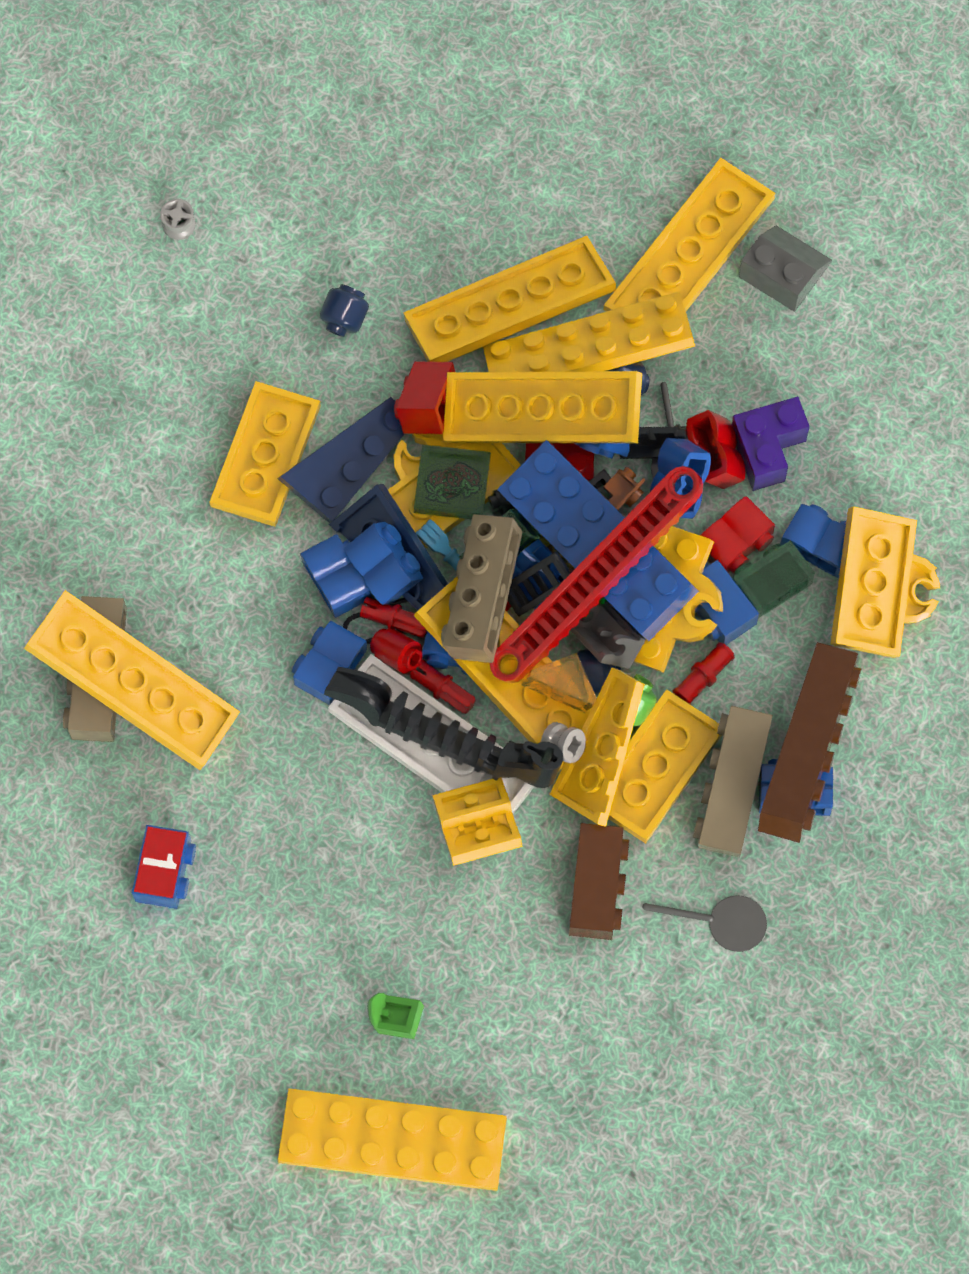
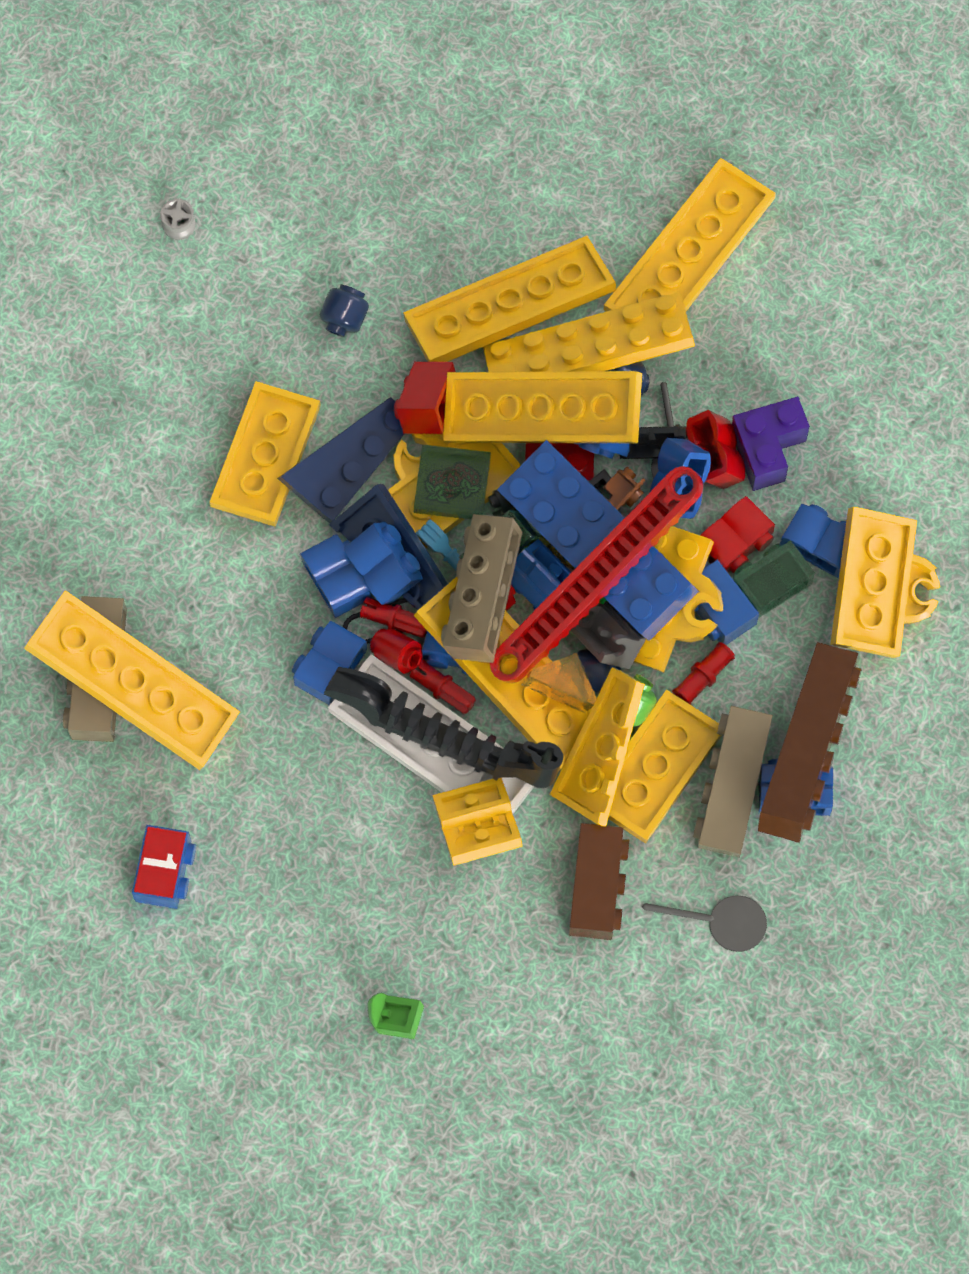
(392, 1139): yellow plate -> none
(517, 597): black slope -> none
(569, 740): light grey wheel -> none
(783, 267): dark grey slope -> none

